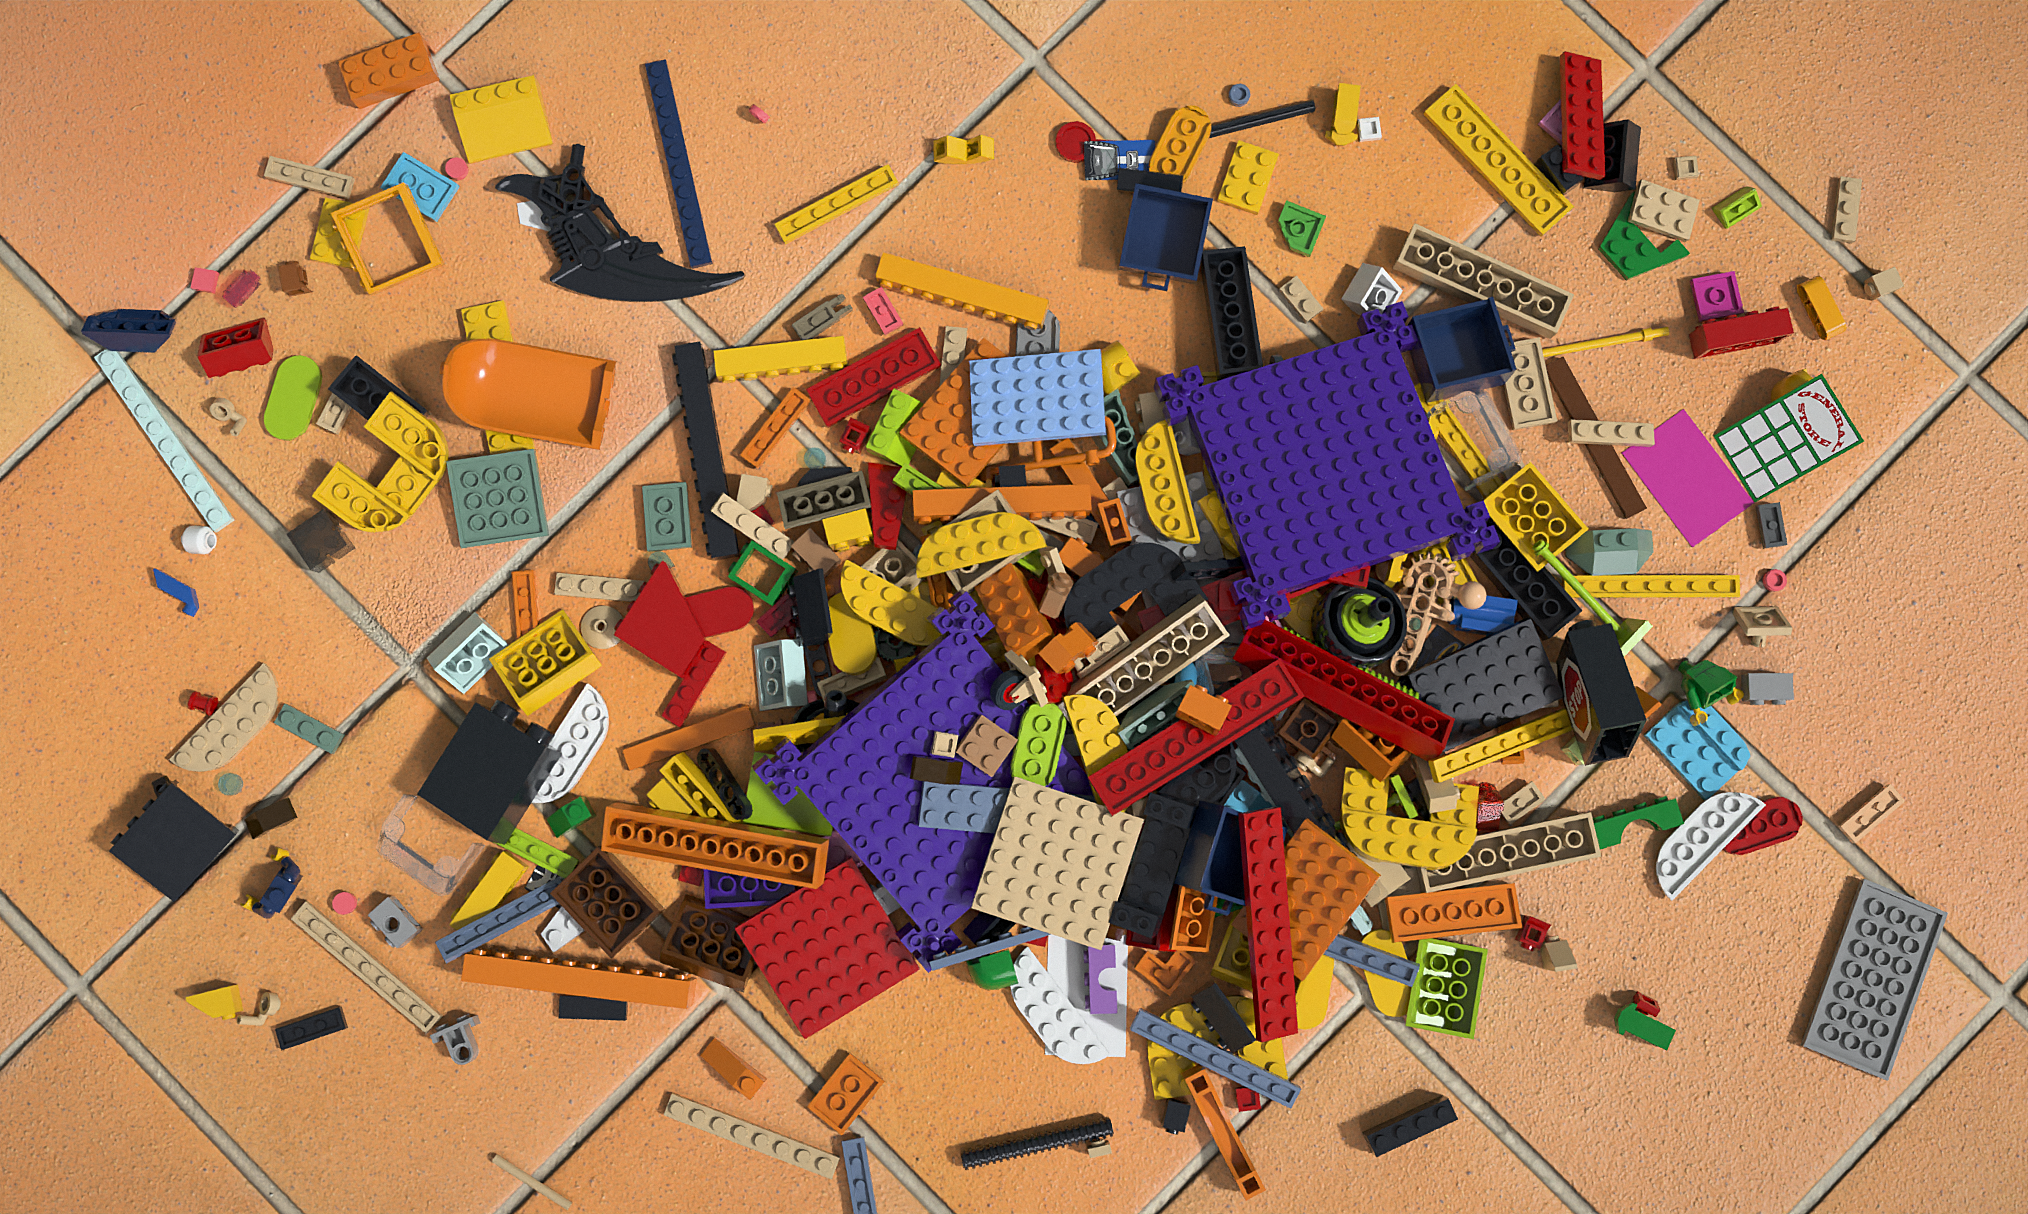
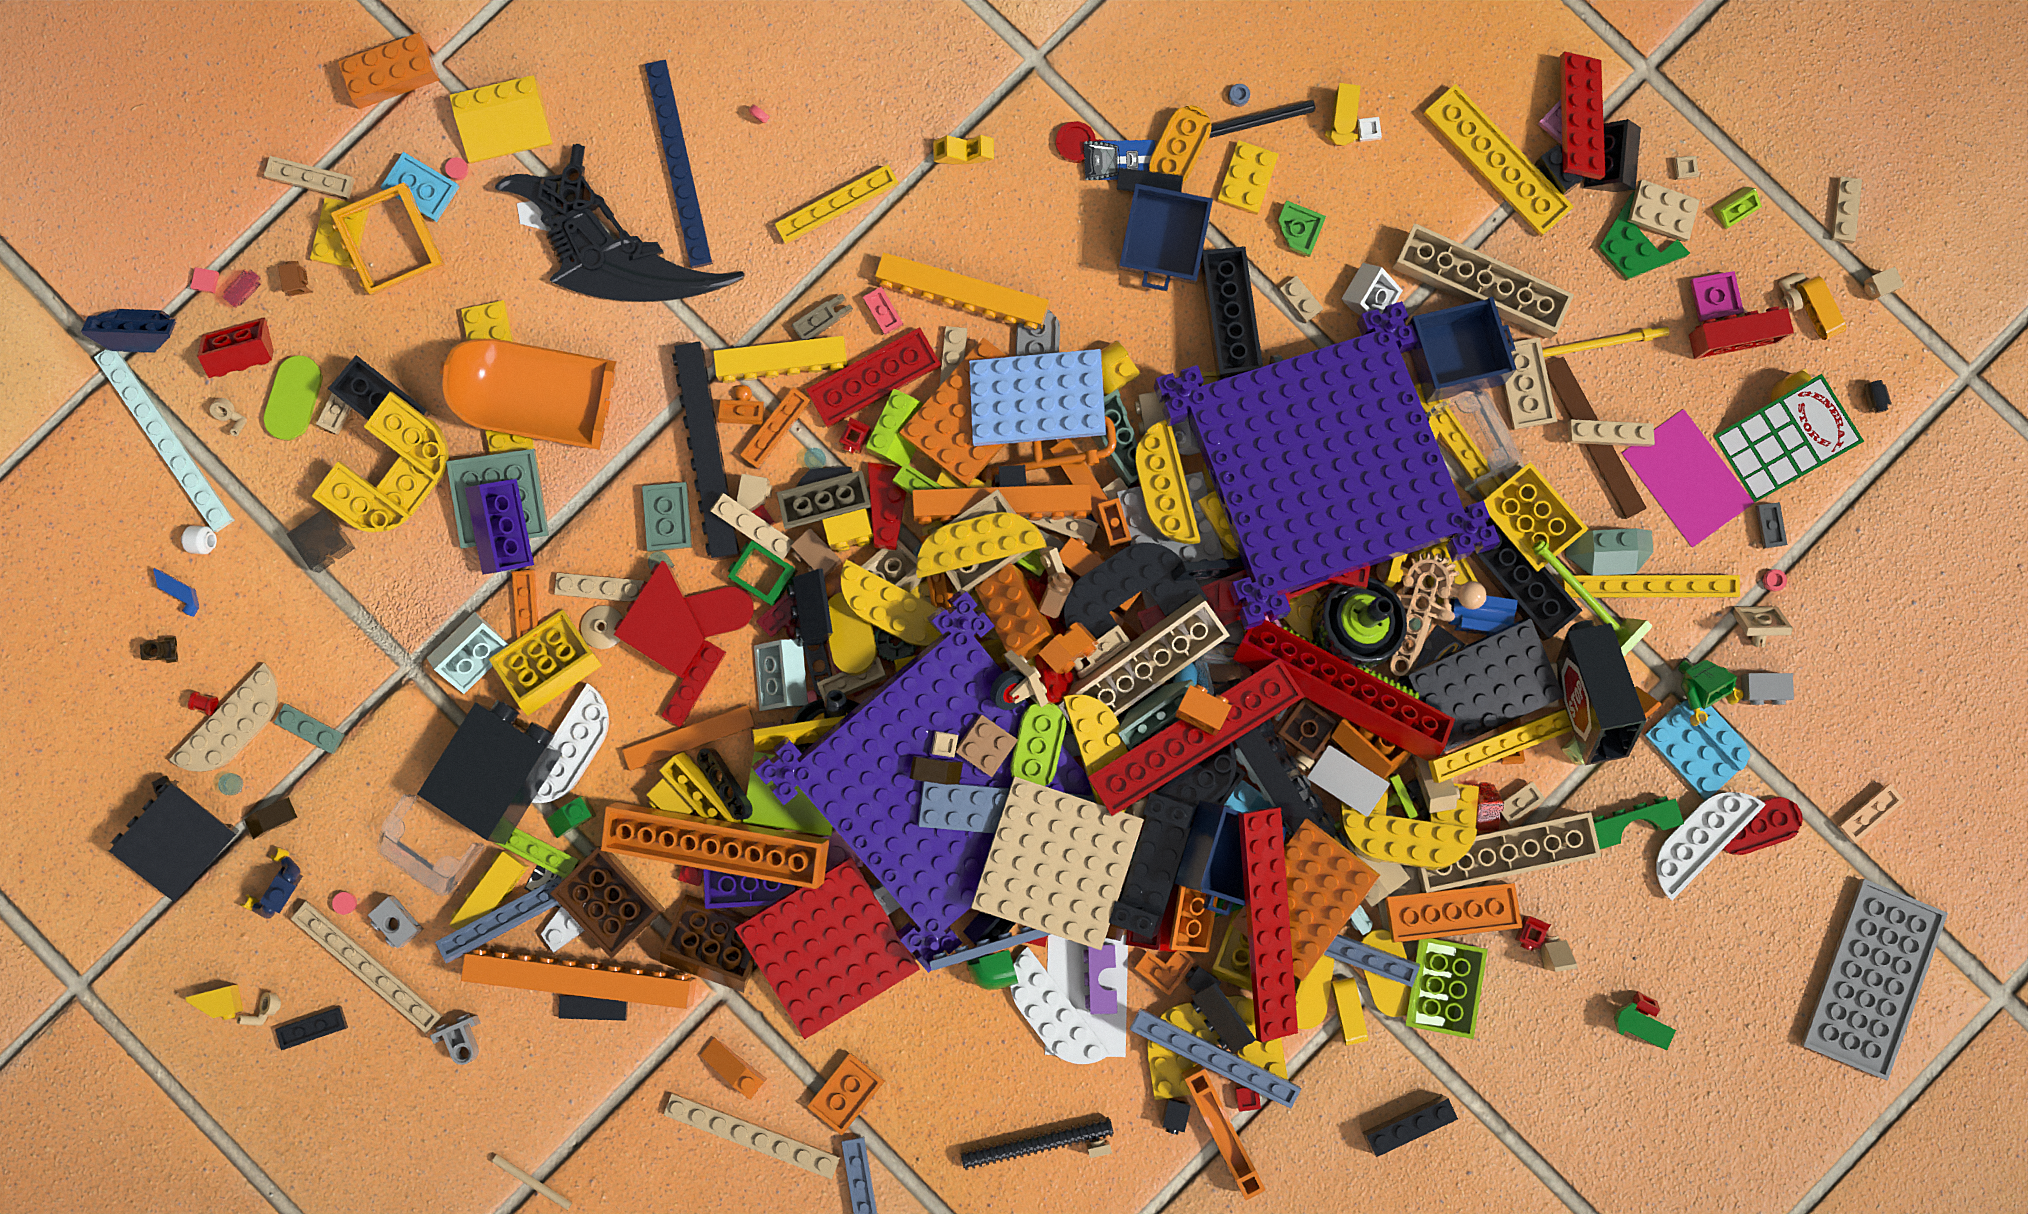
(165, 650): none -> dark brown plate
(499, 526): none -> dark purple slope
(741, 410): none -> orange plate
(1198, 977): none -> black brick
(1348, 781): none -> white sticker
(1349, 1011): none -> yellow beam
(1792, 298): none -> tan plate
(1877, 396): none -> black brick

